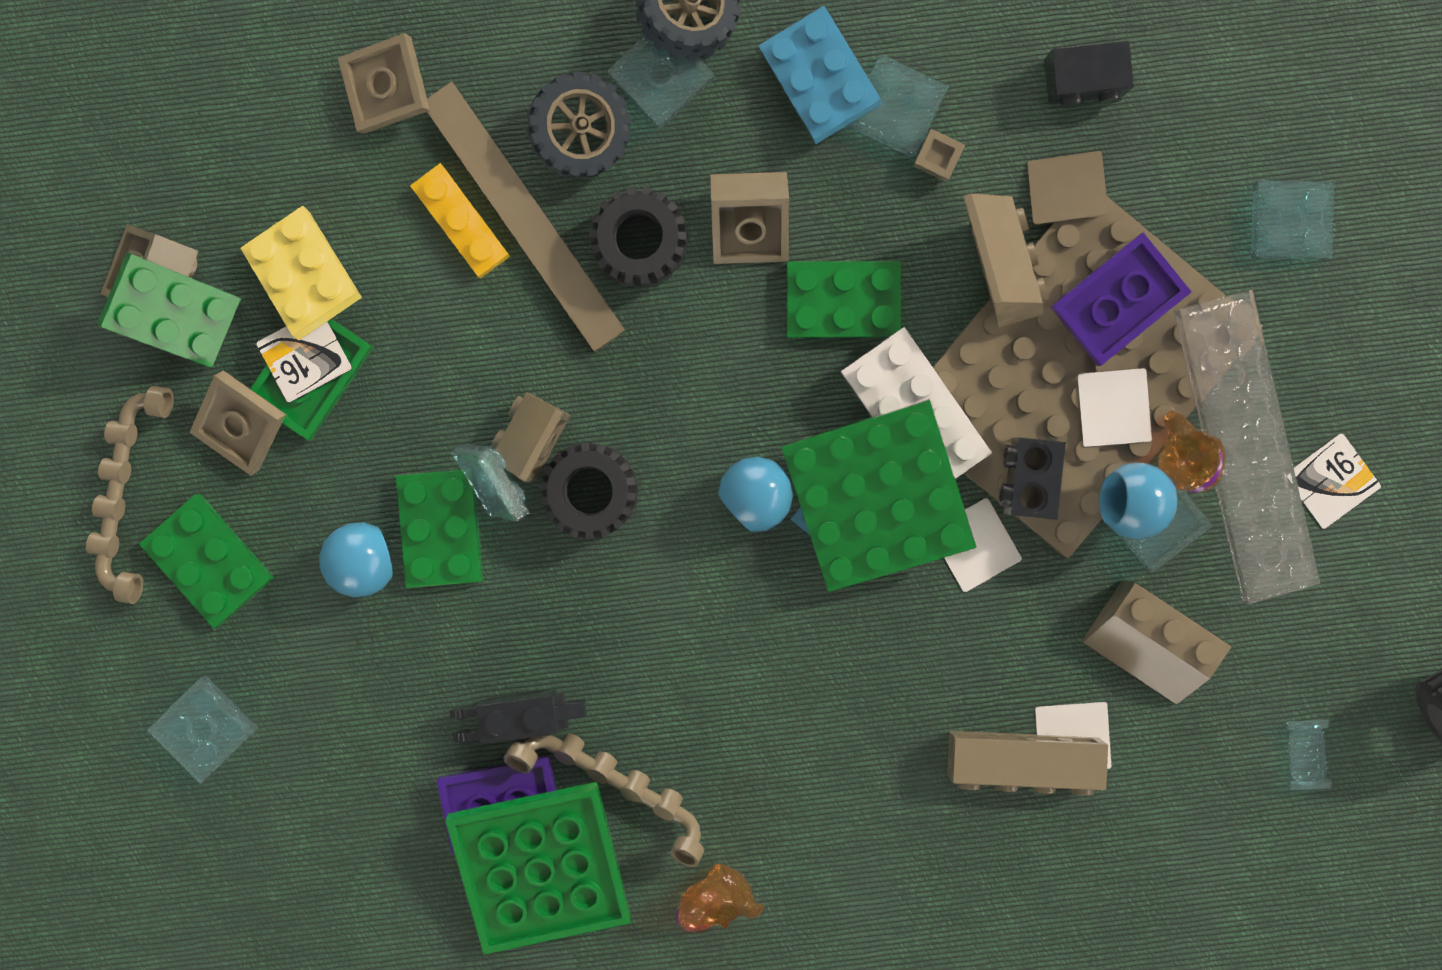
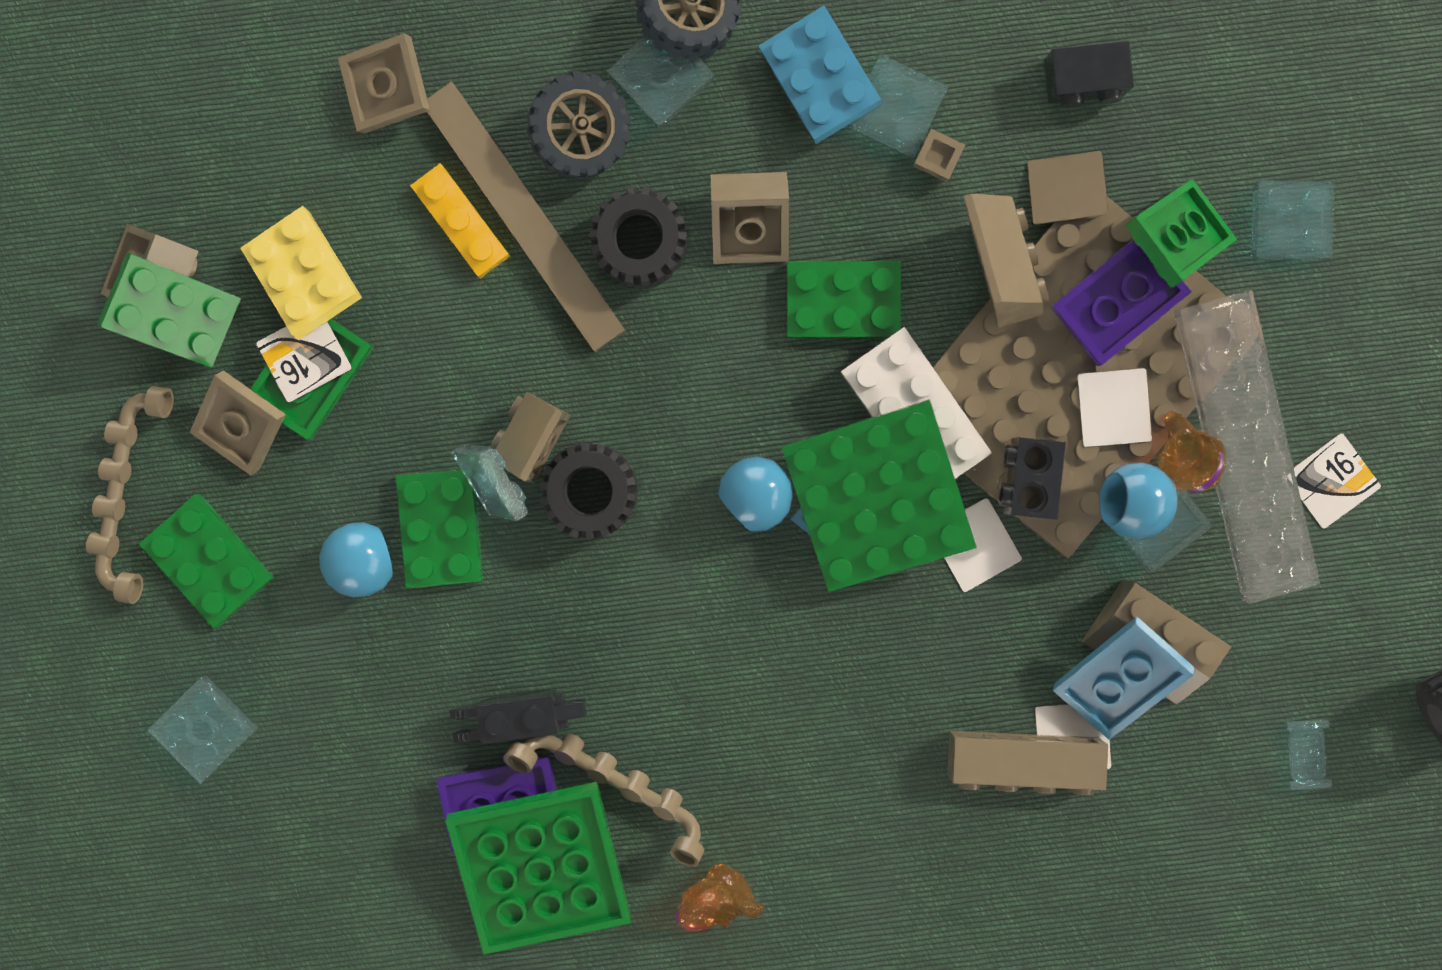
(1123, 678): none -> dark azure plate
(1180, 233): none -> green plate

